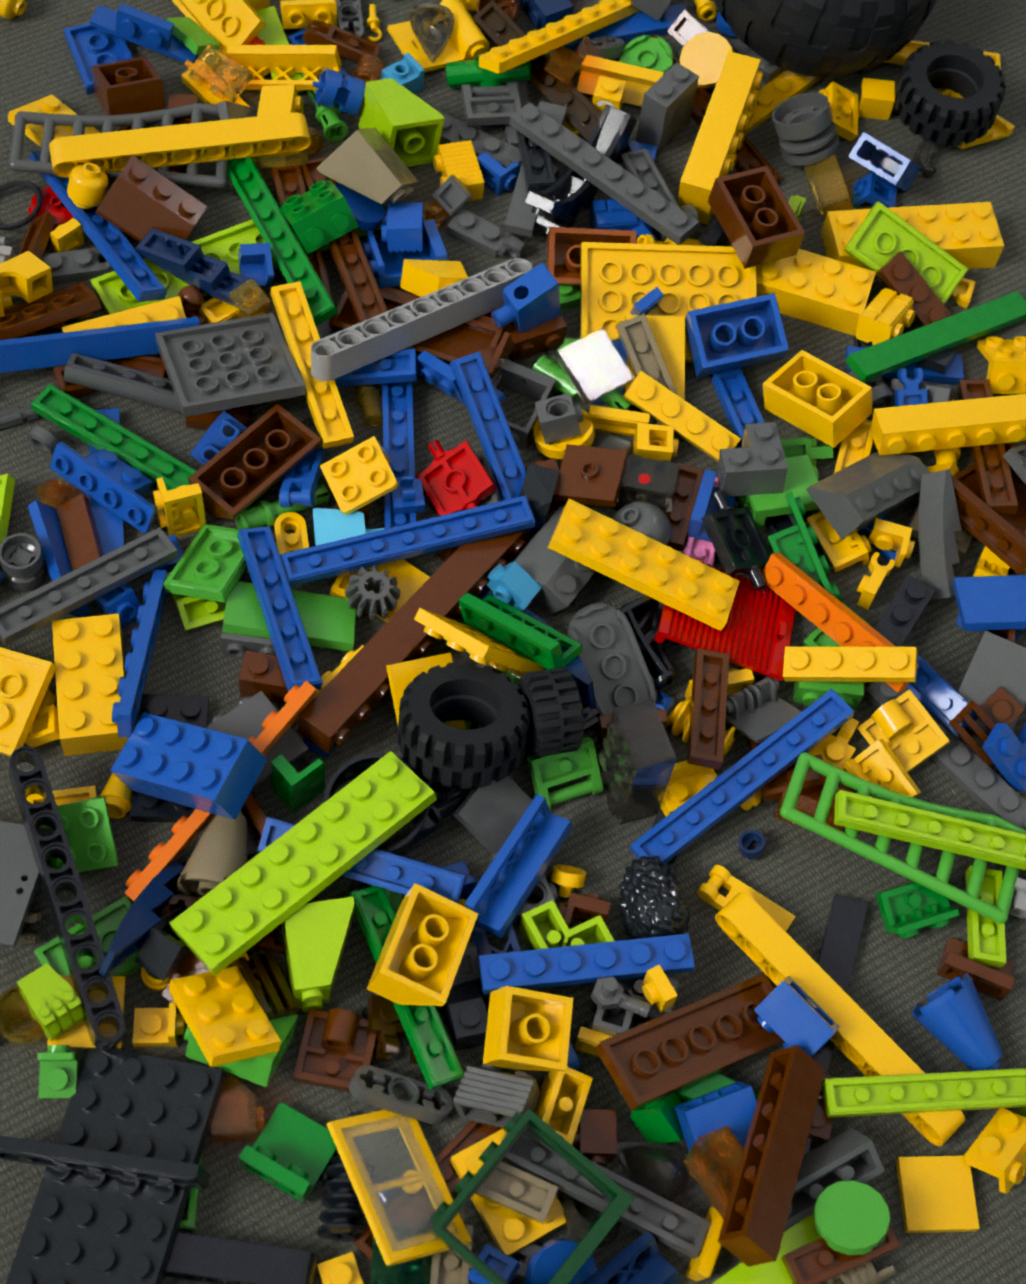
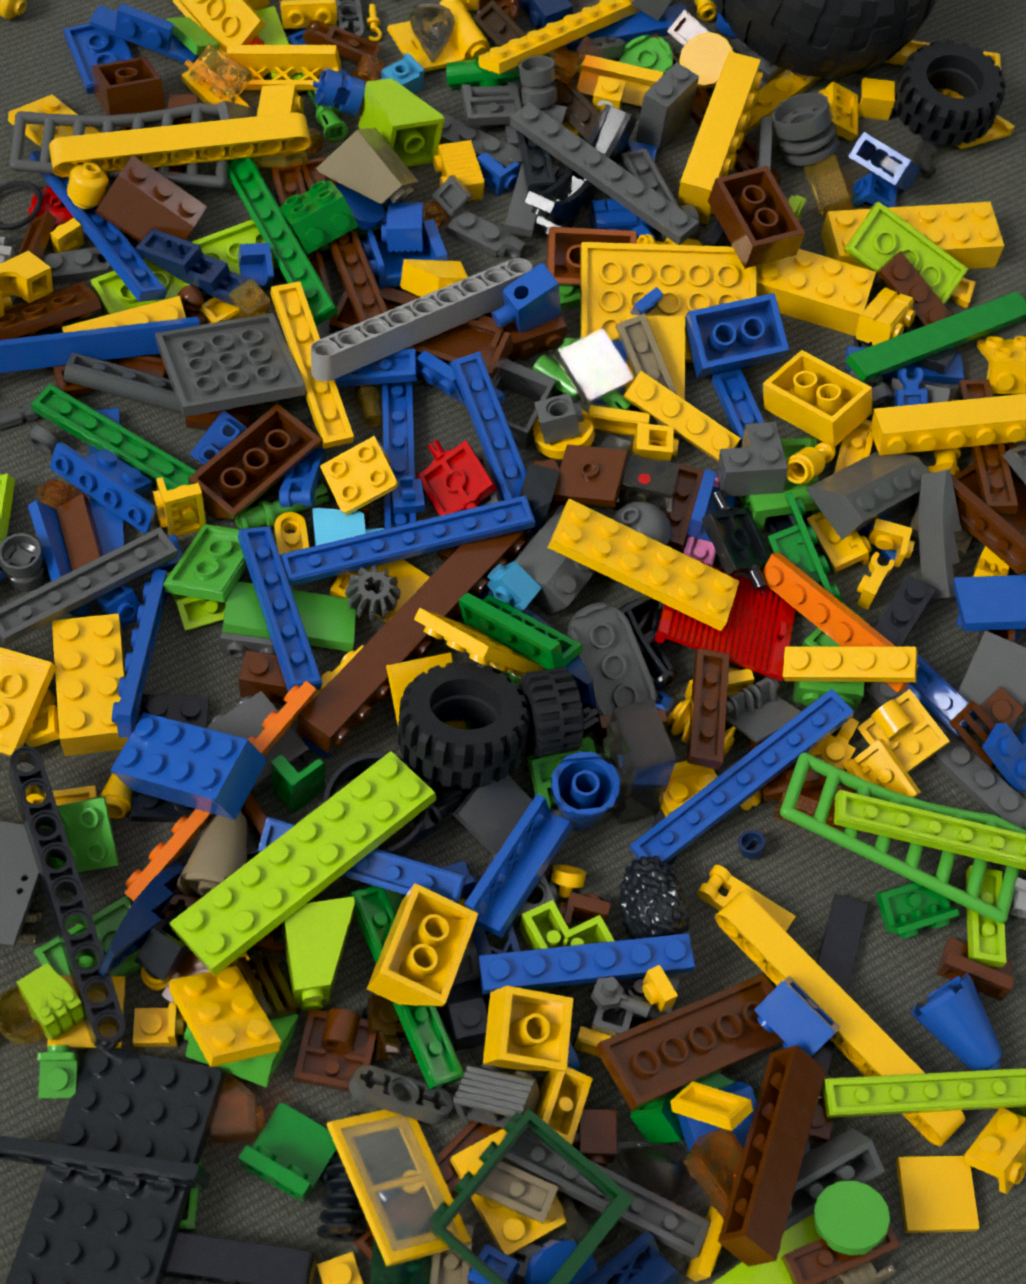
(537, 81): none -> dark grey wheel
(584, 788): none -> blue cone
(711, 1106): none -> yellow tile
(764, 143): none -> dark grey tile
(809, 462): none -> yellow piece

